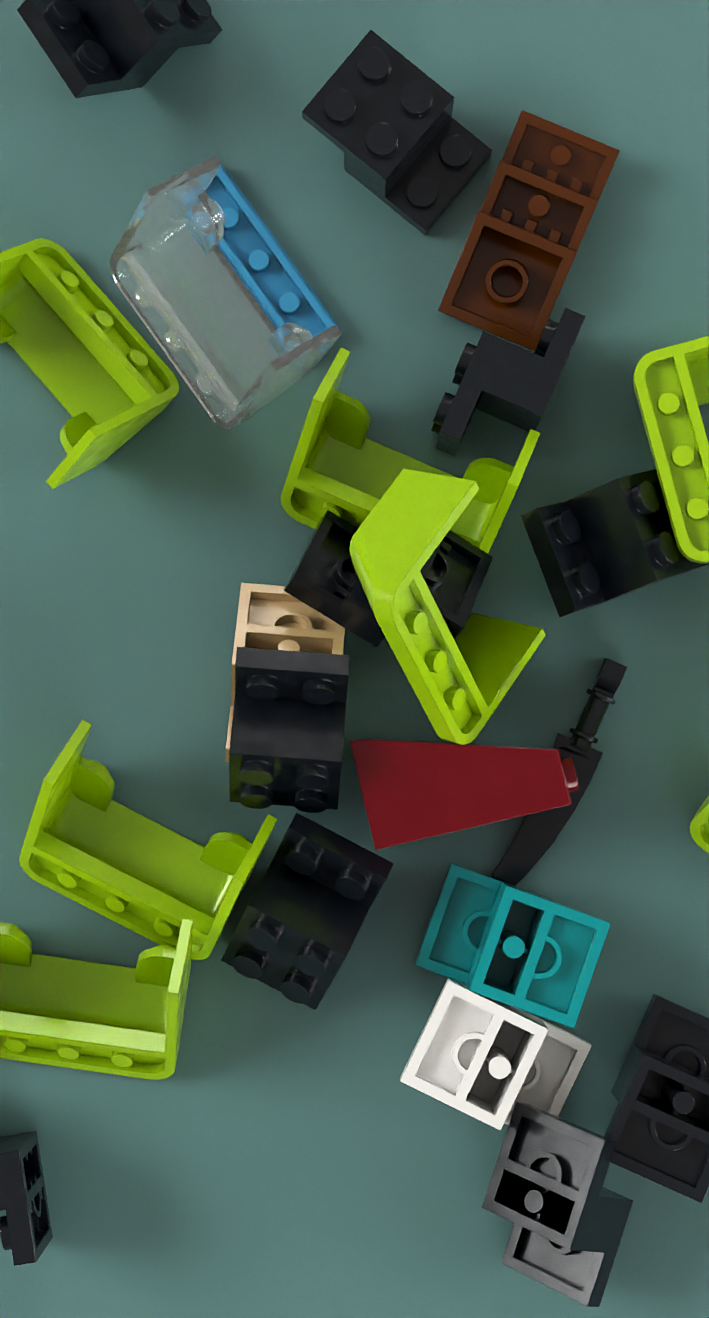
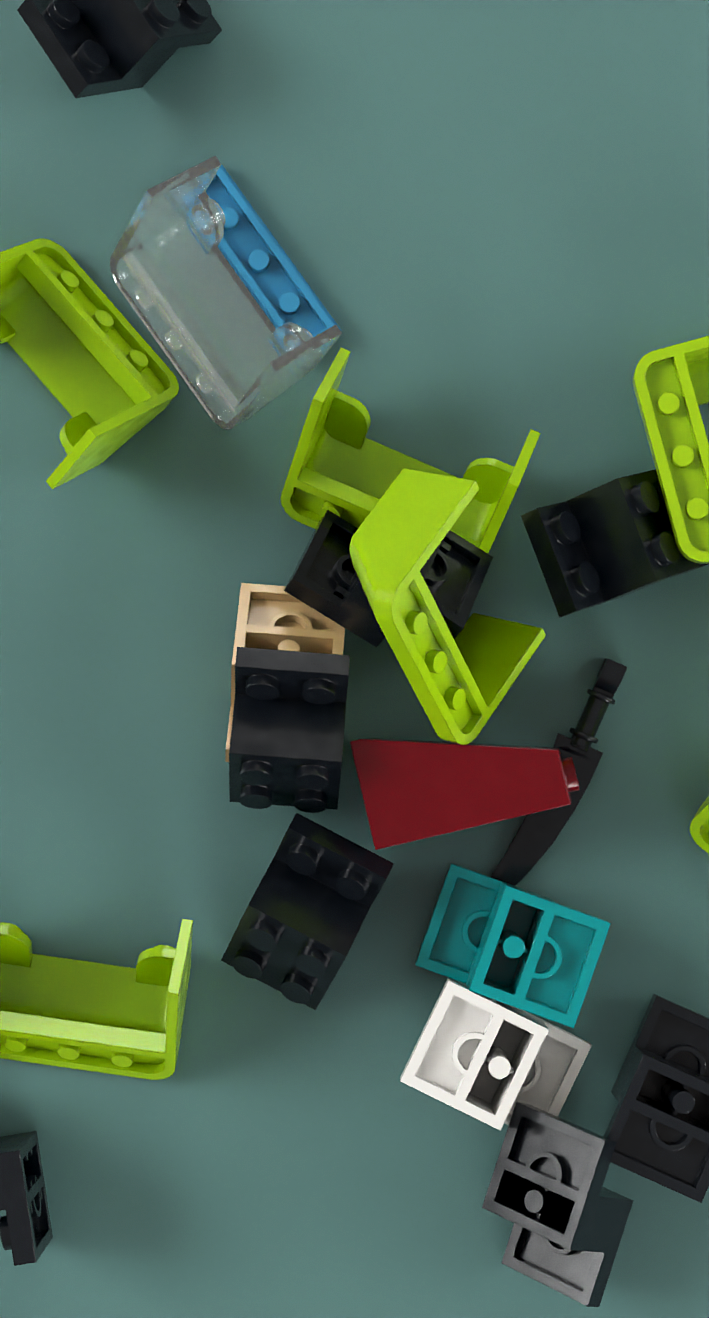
(128, 863): lime windscreen -> none
(397, 132): black bracket -> none
(505, 381): black bracket -> none
(528, 230): reddish brown slope -> none

